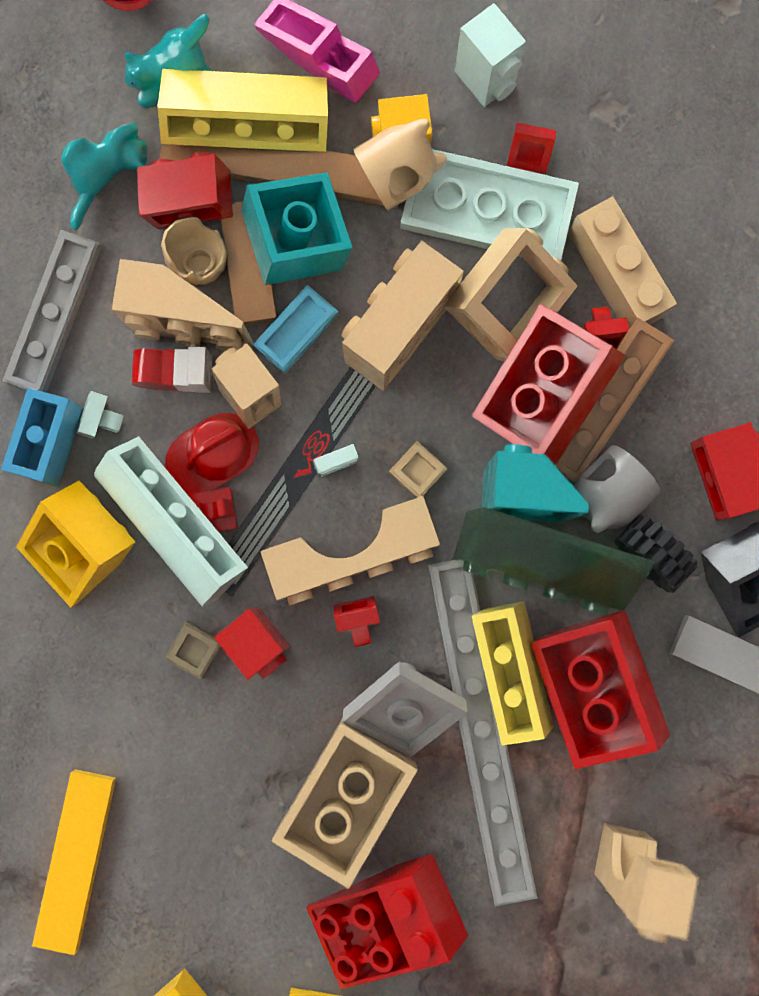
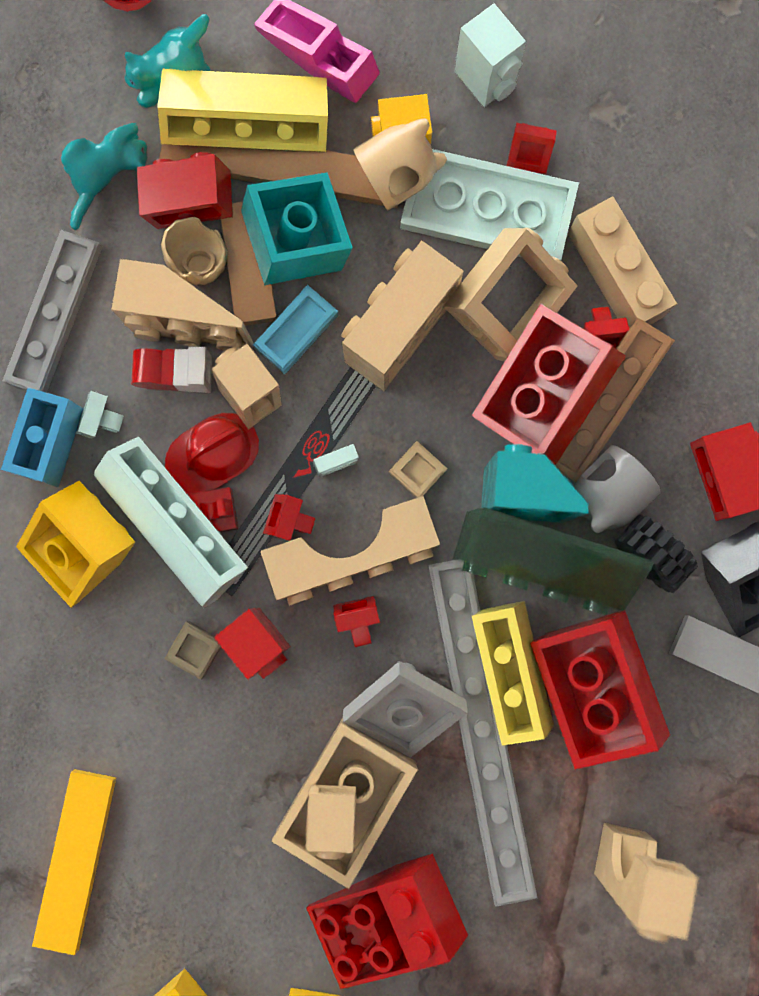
(285, 518): none -> red tile
(331, 820): none -> tan brick

